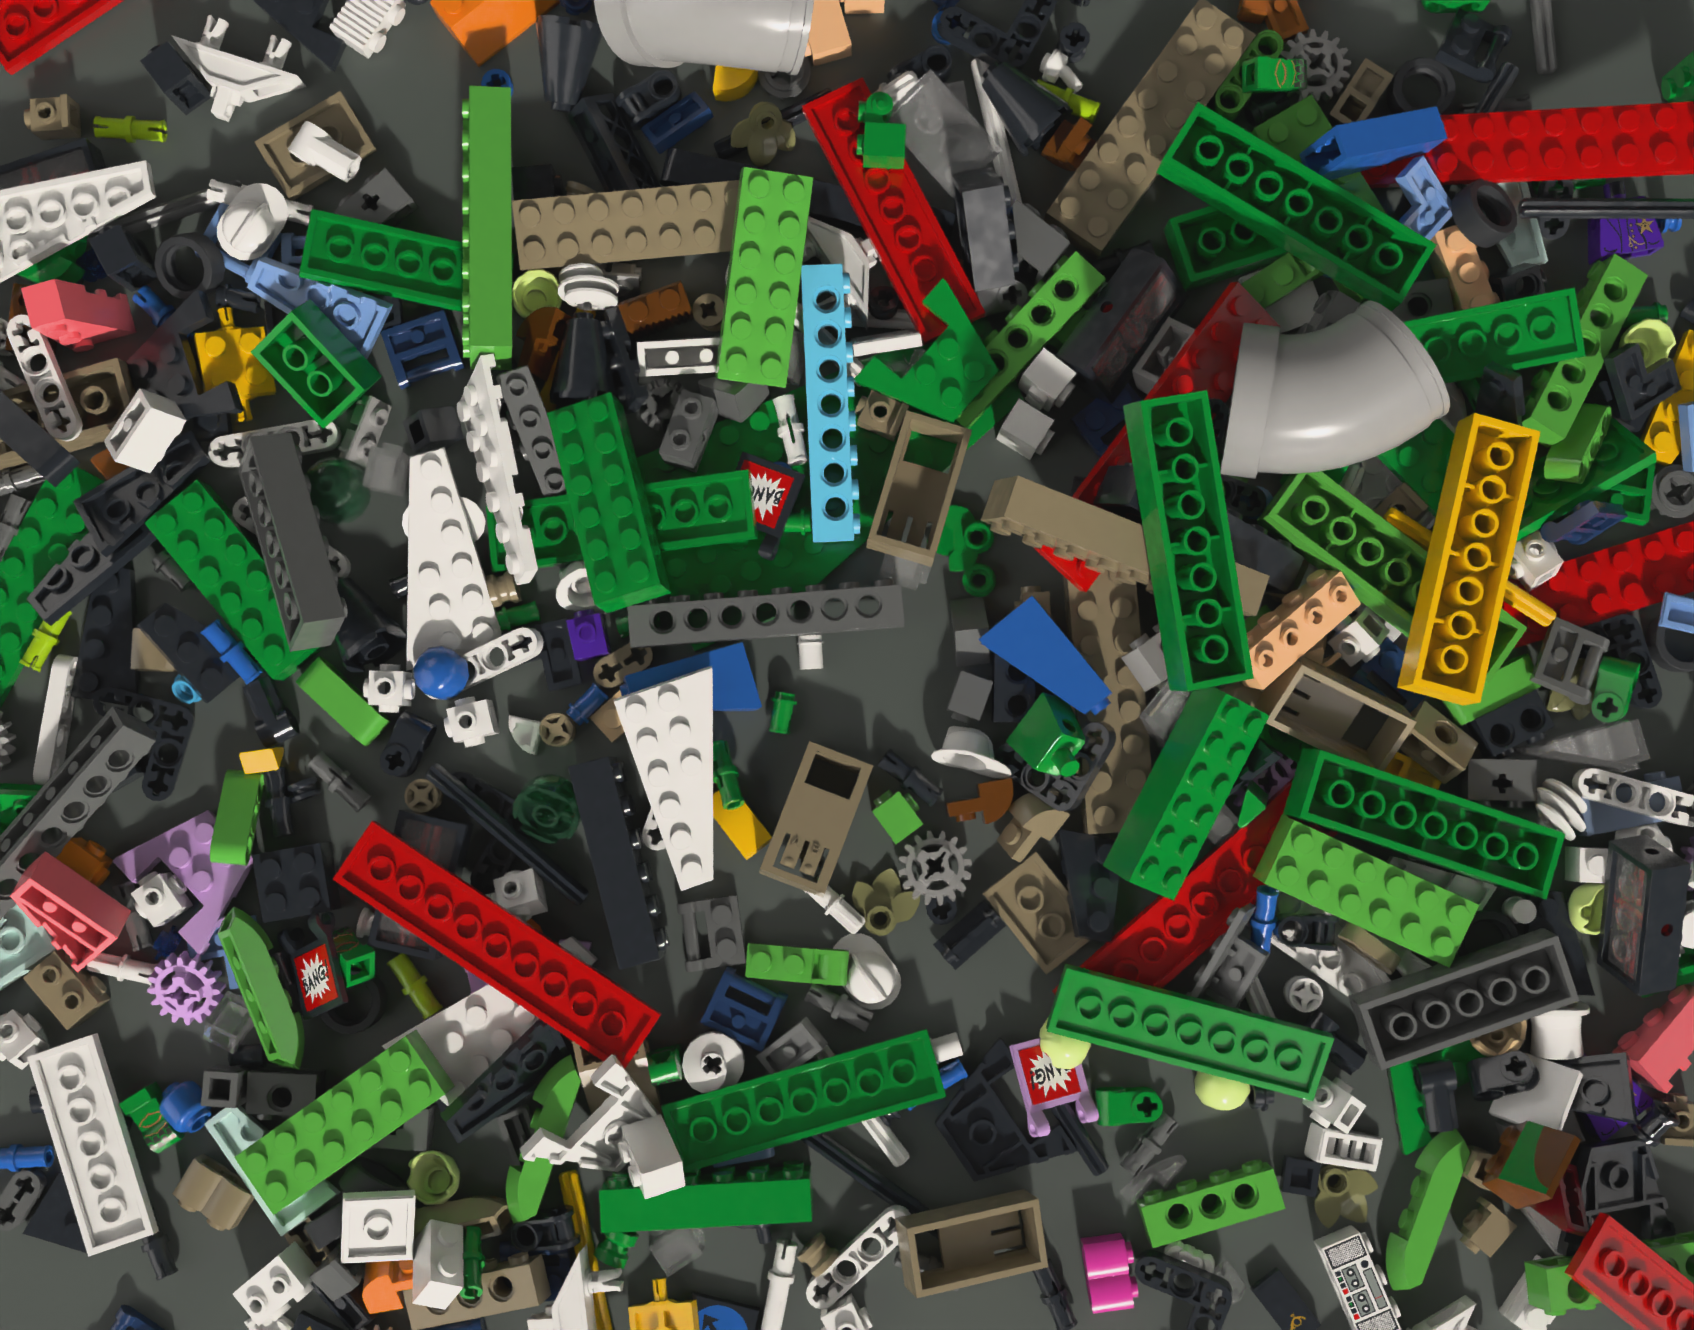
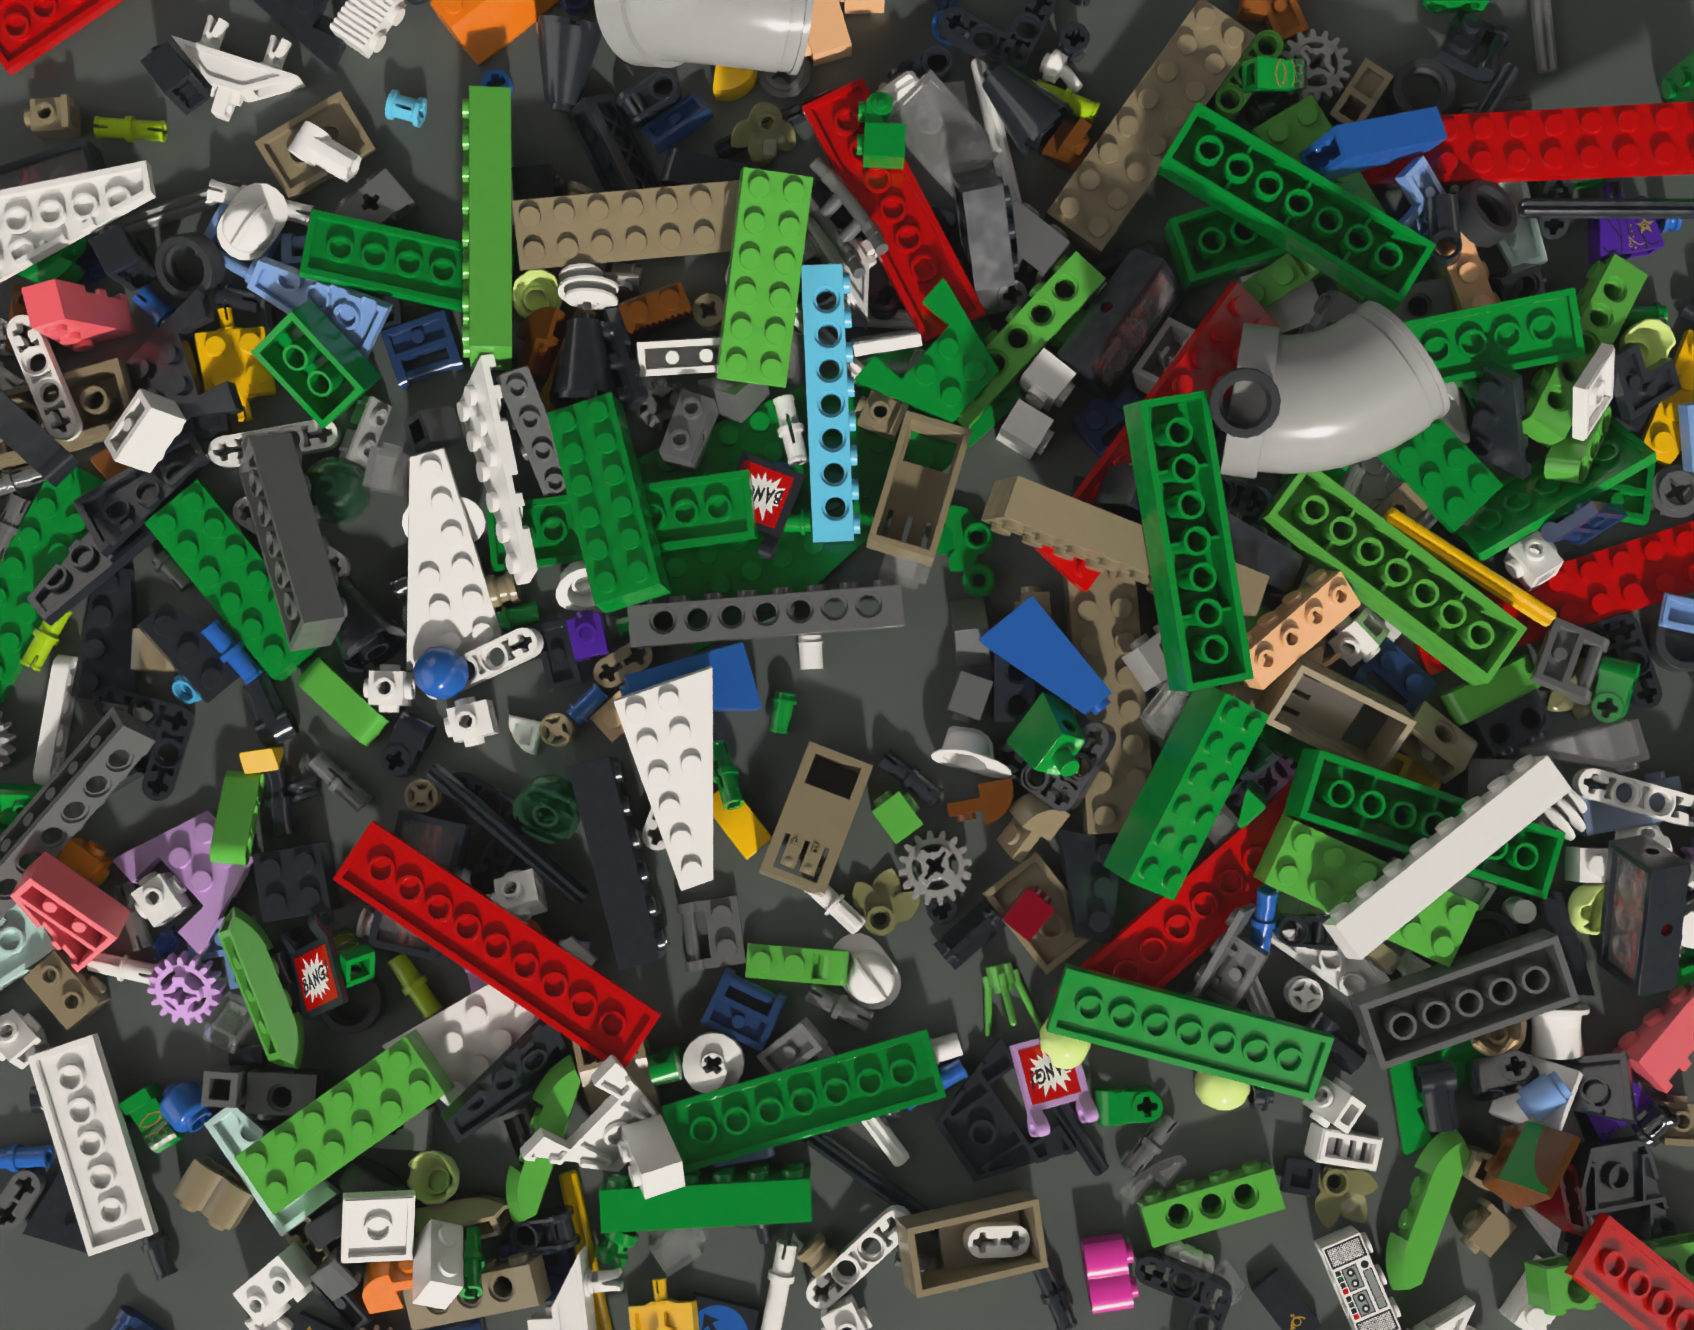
(394, 108): none -> medium azure bush
(860, 220): none -> dark grey piece
(996, 1247): none -> white beam
(1001, 979): none -> bright green plant
(1028, 912): none -> dark red brick
(1269, 415): none -> black tyre
(1444, 226): none -> black piece
(1446, 856): none -> white brick
(1469, 560): yellow brick -> none
(1543, 1096): none -> medium blue brick
(1593, 391): none -> white tile

